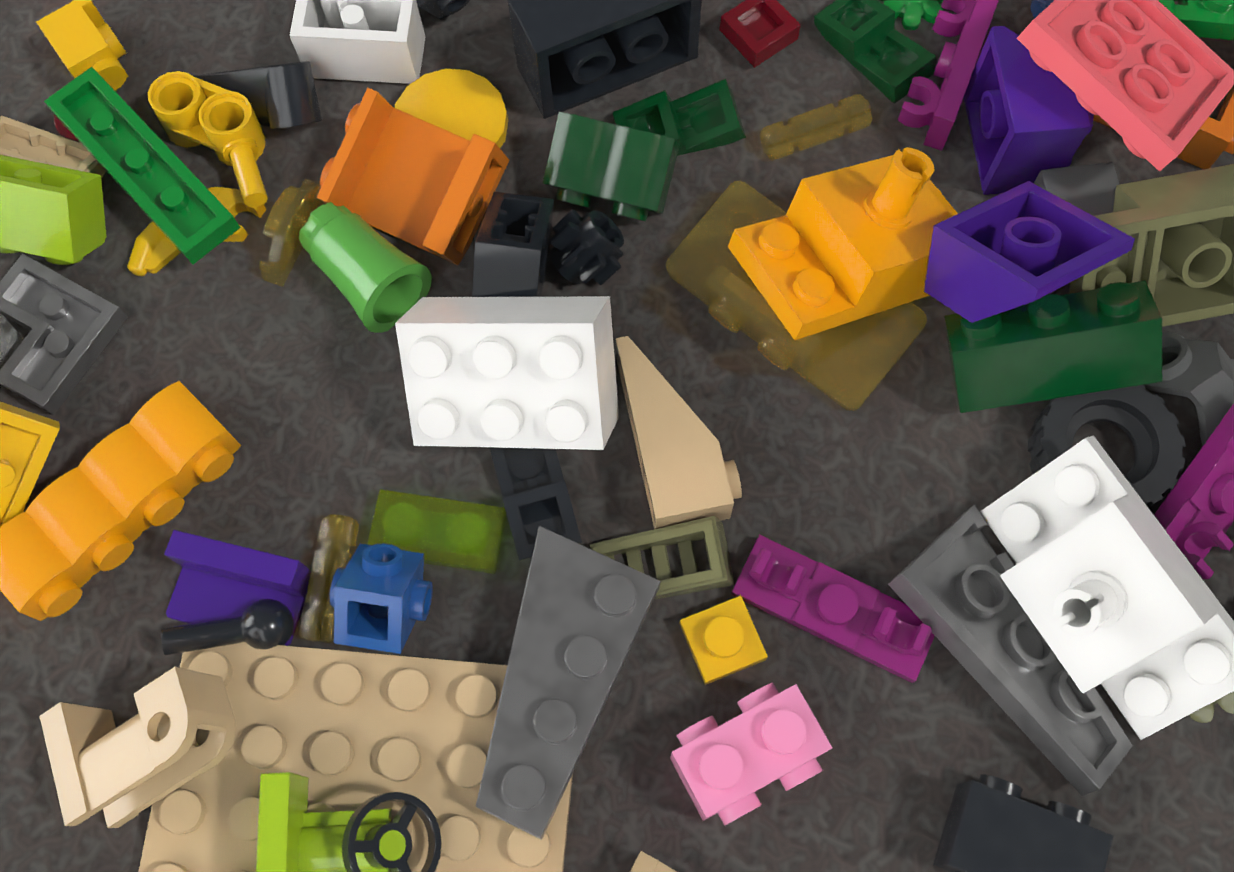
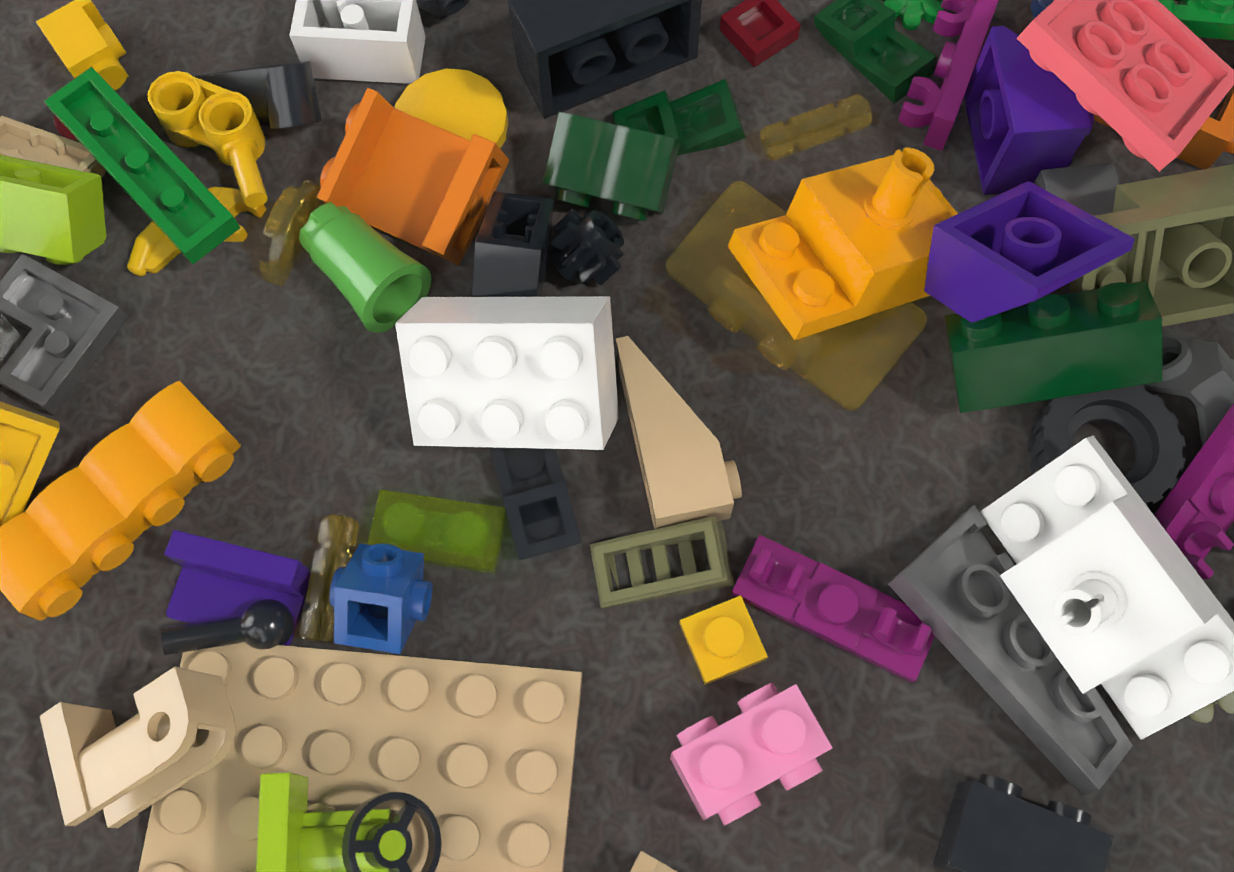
(562, 665): flat silver wing -> none

